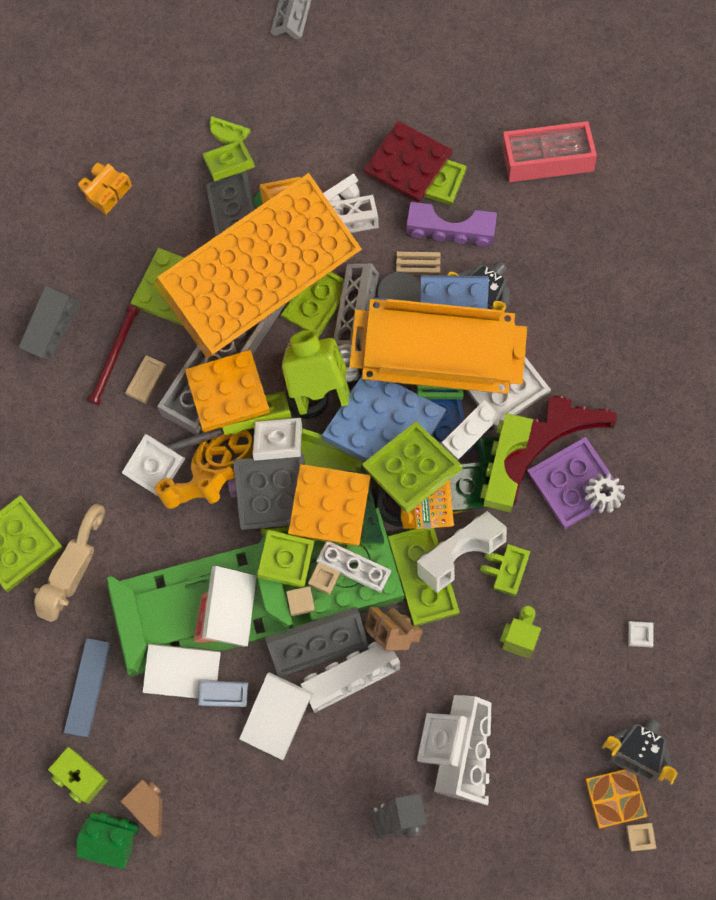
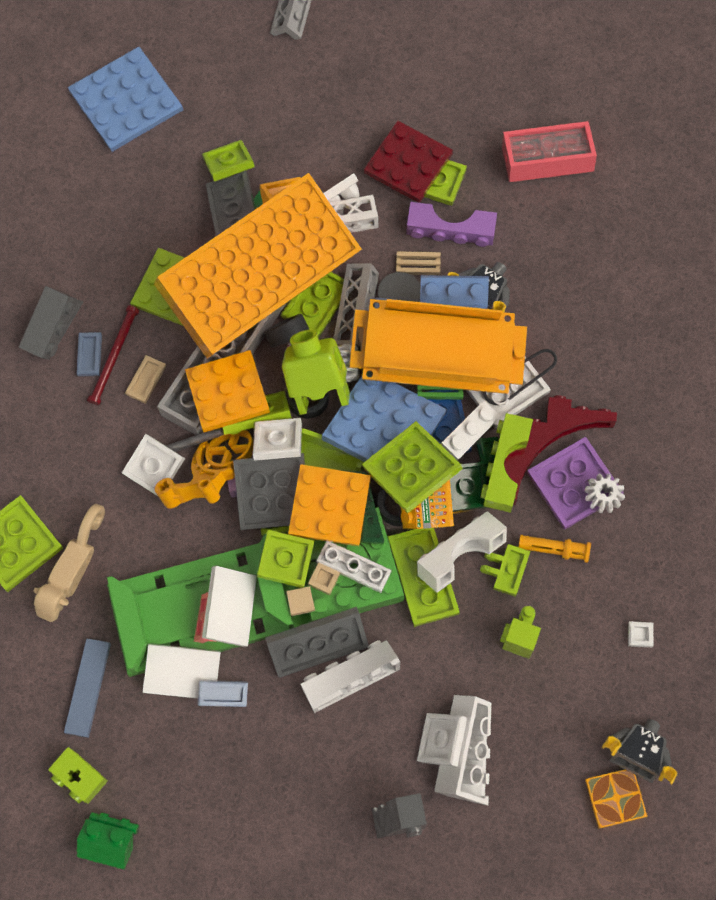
(89, 354): none -> sand blue tile
(105, 187): light orange hips -> none
(125, 98): none -> medium blue plate
(146, 806): medium nougat slope -> none
(227, 132): lime tile -> none
(275, 716): white tile -> none
(284, 330): none -> black tyre
(391, 629): medium nougat hips -> none
(533, 380): none -> black piece
(567, 549): none -> light orange pin
(641, 837): tan tile -> none

